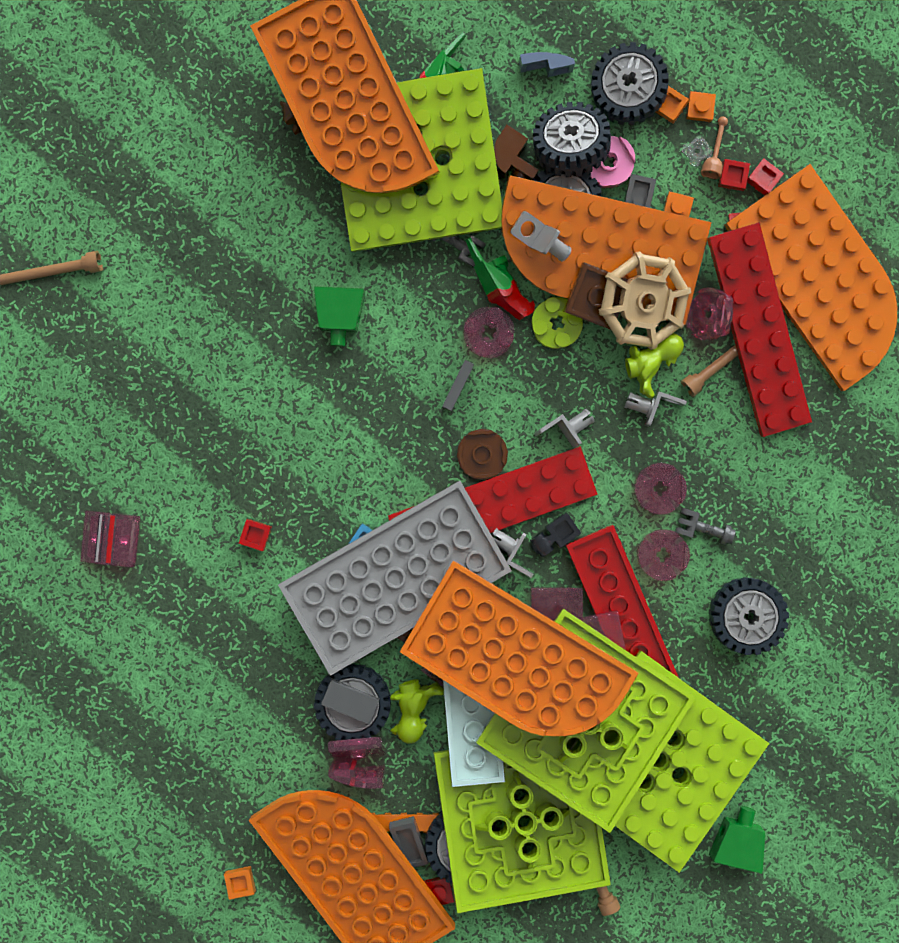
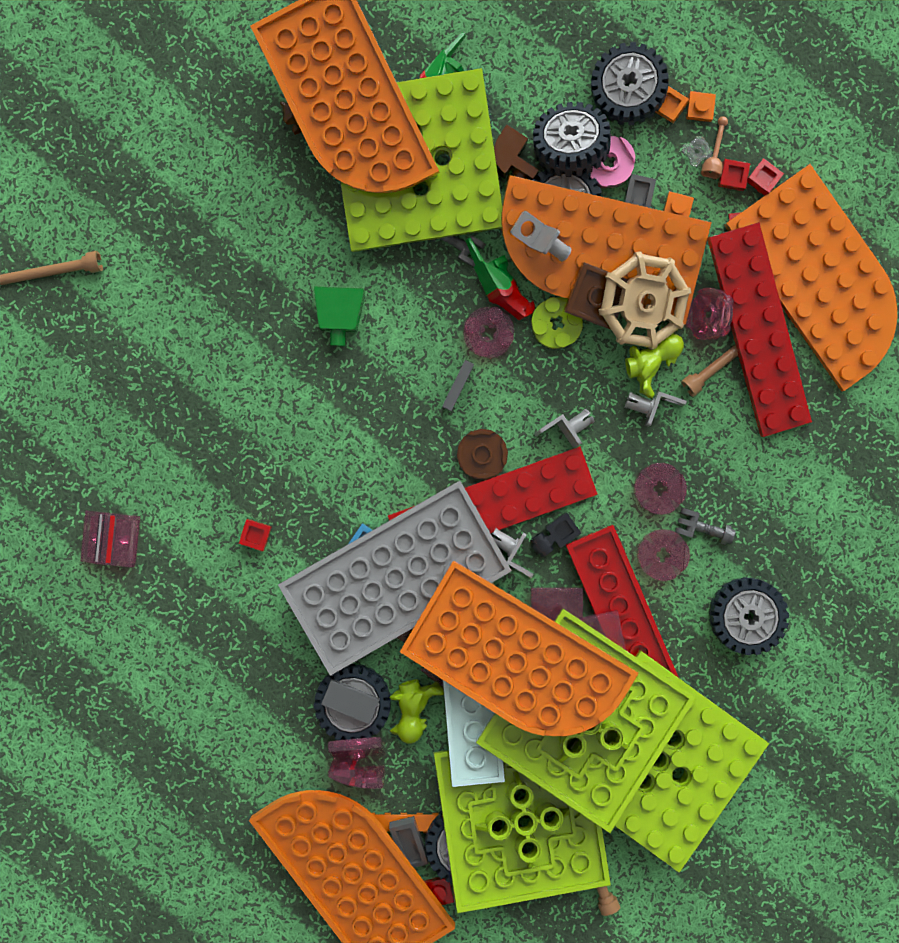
(239, 882): orange plate -> none
(555, 63): sand blue slope -> none
(740, 842): green torso -> none

